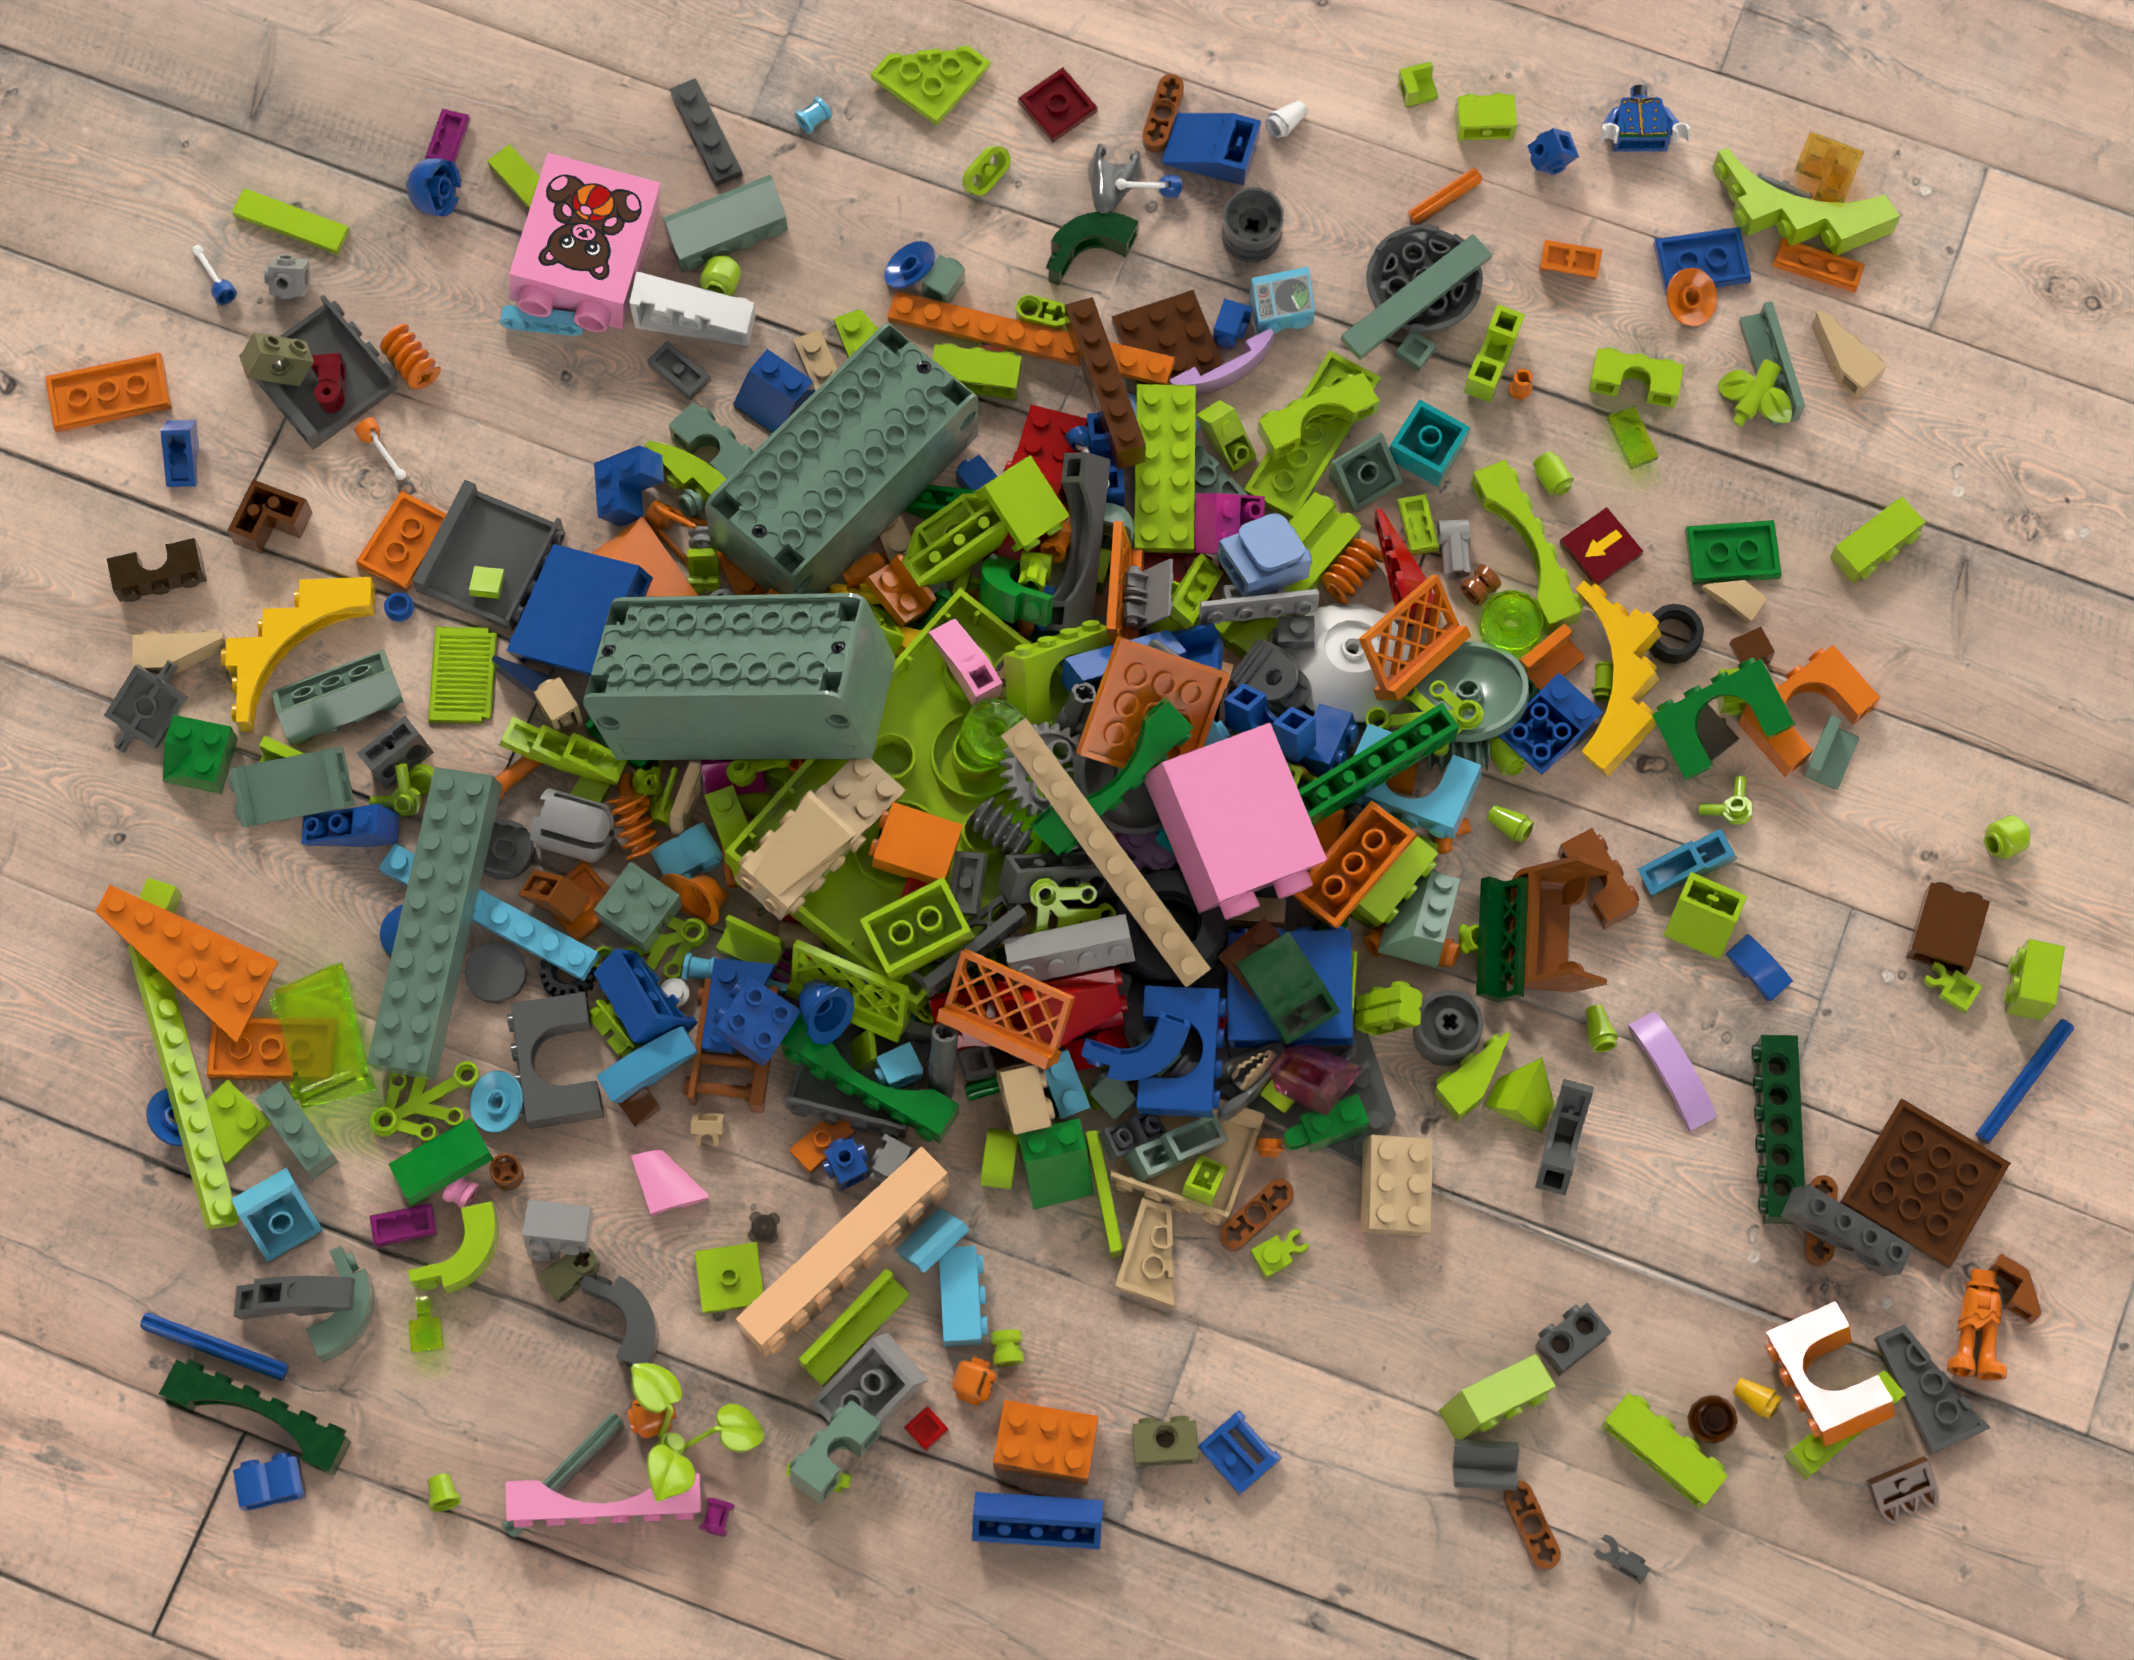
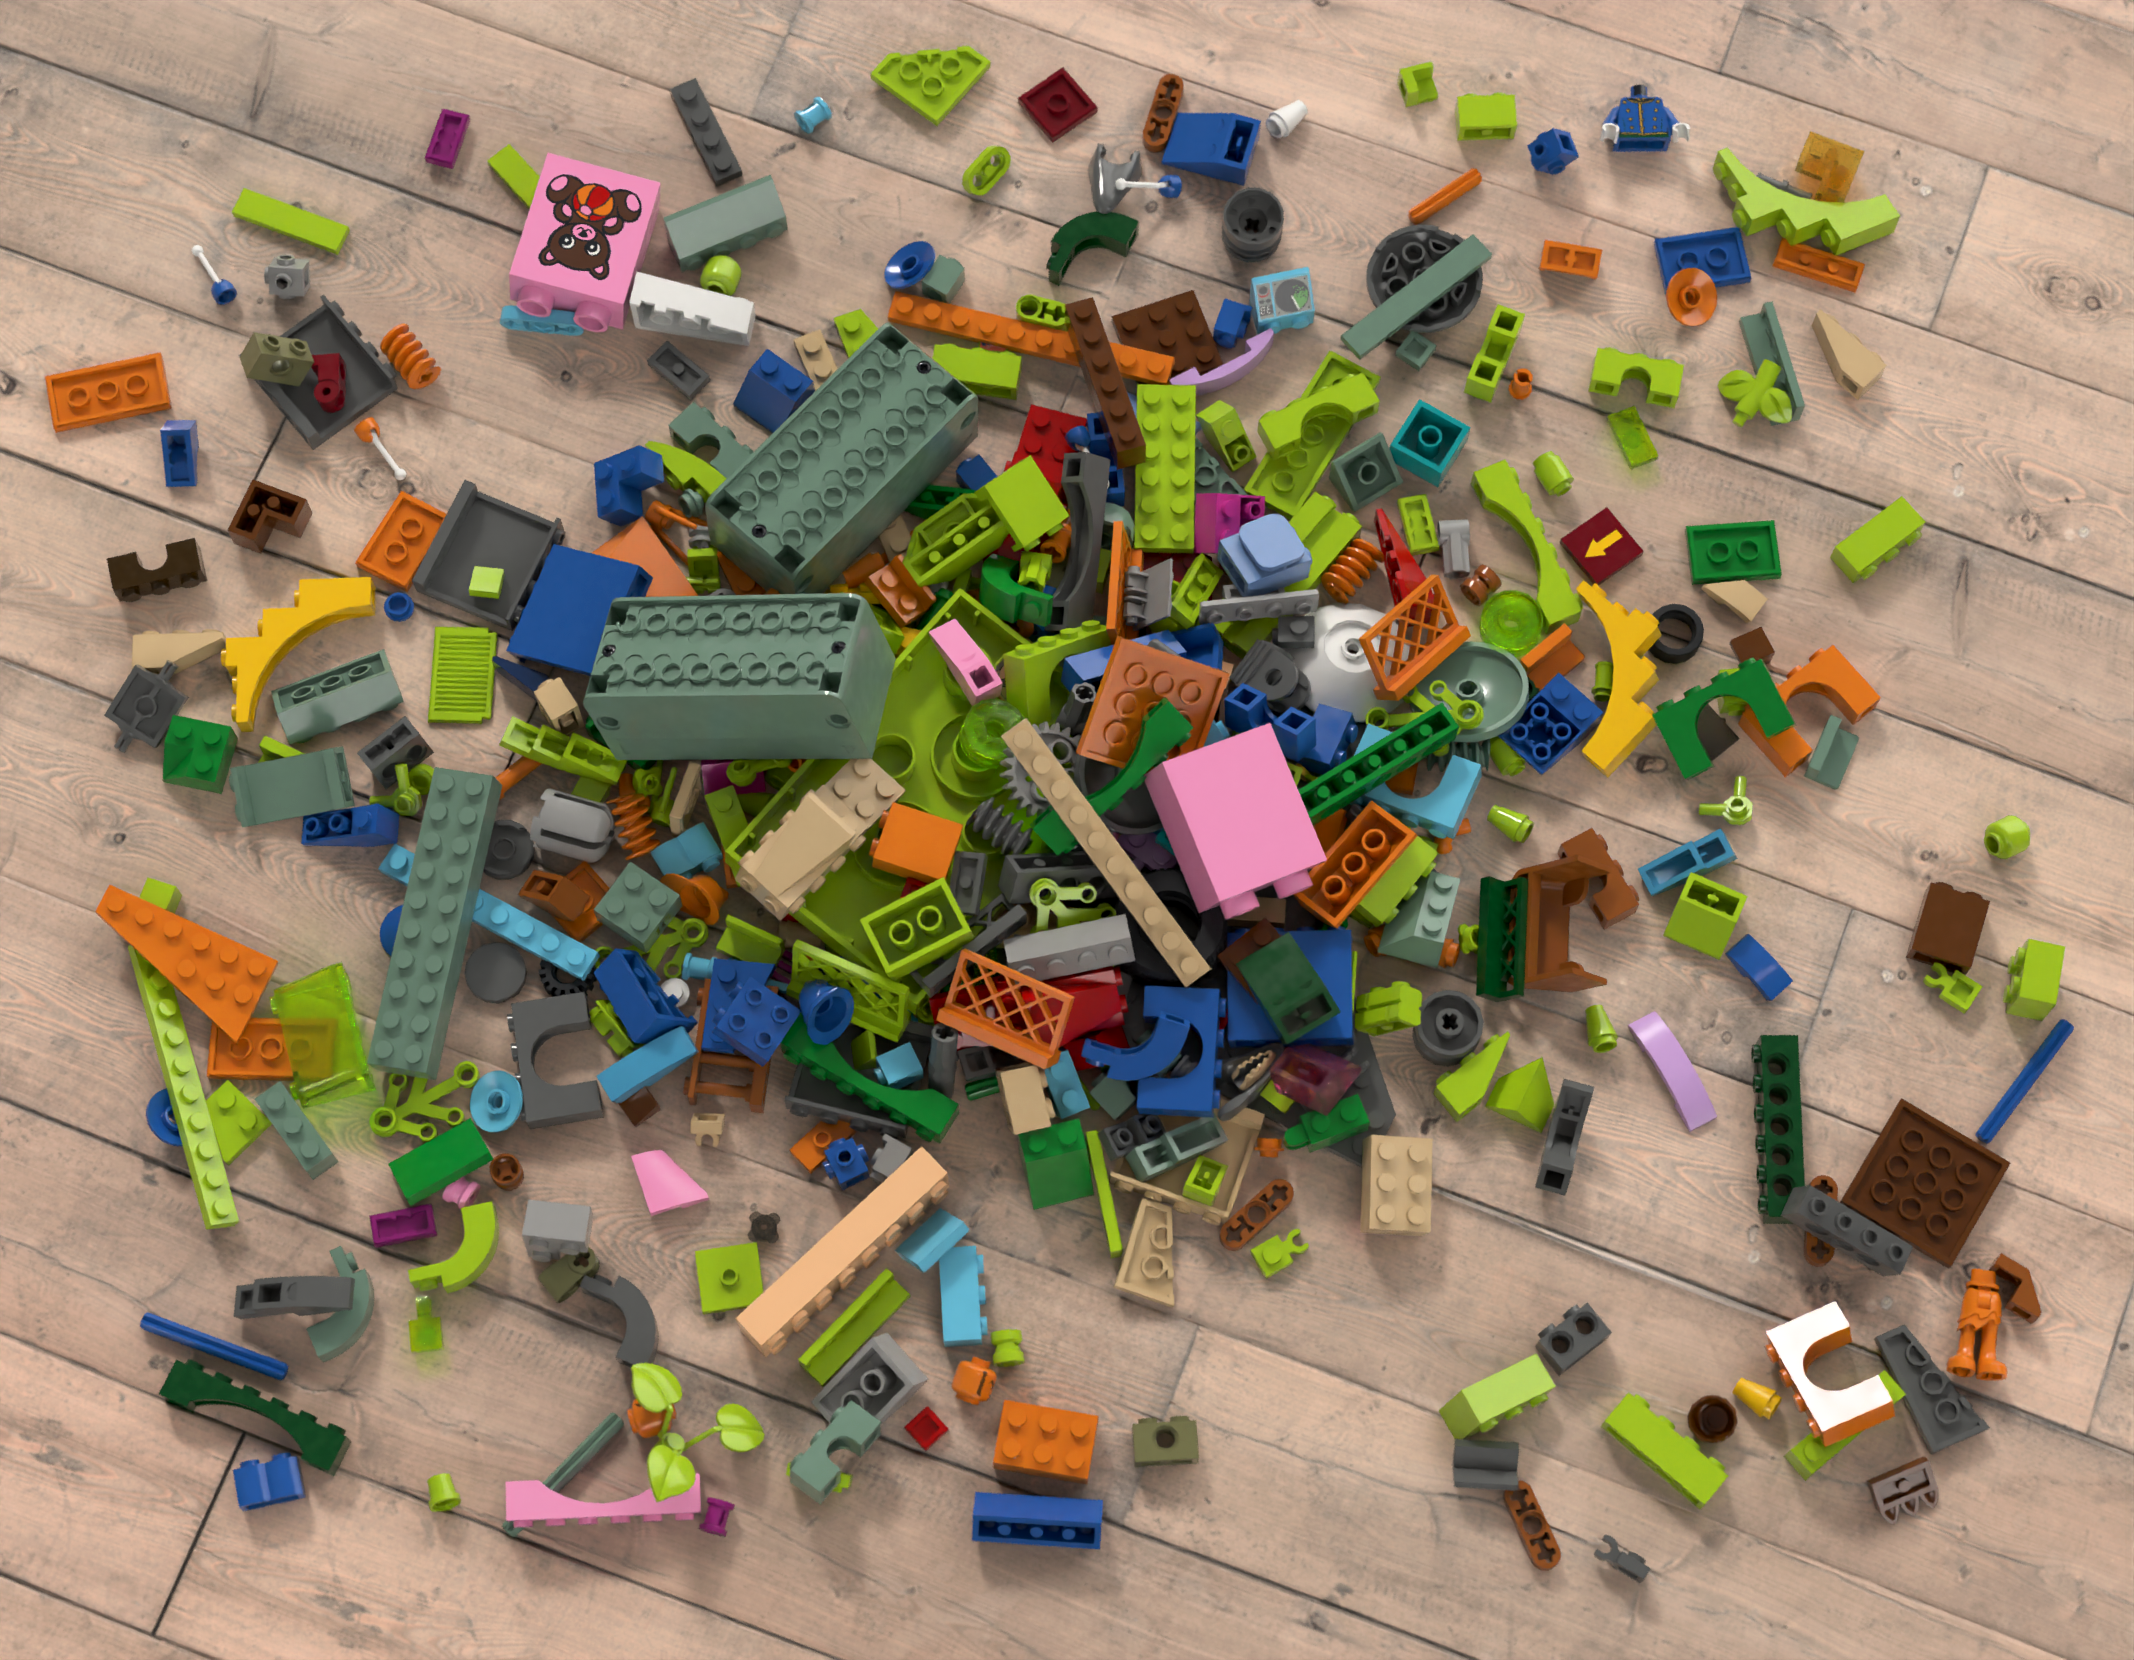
(276, 1214): medium azure slope -> none
(433, 186): blue cylinder -> none
(999, 1159): lime beam -> none
(1231, 1459): blue plate -> none

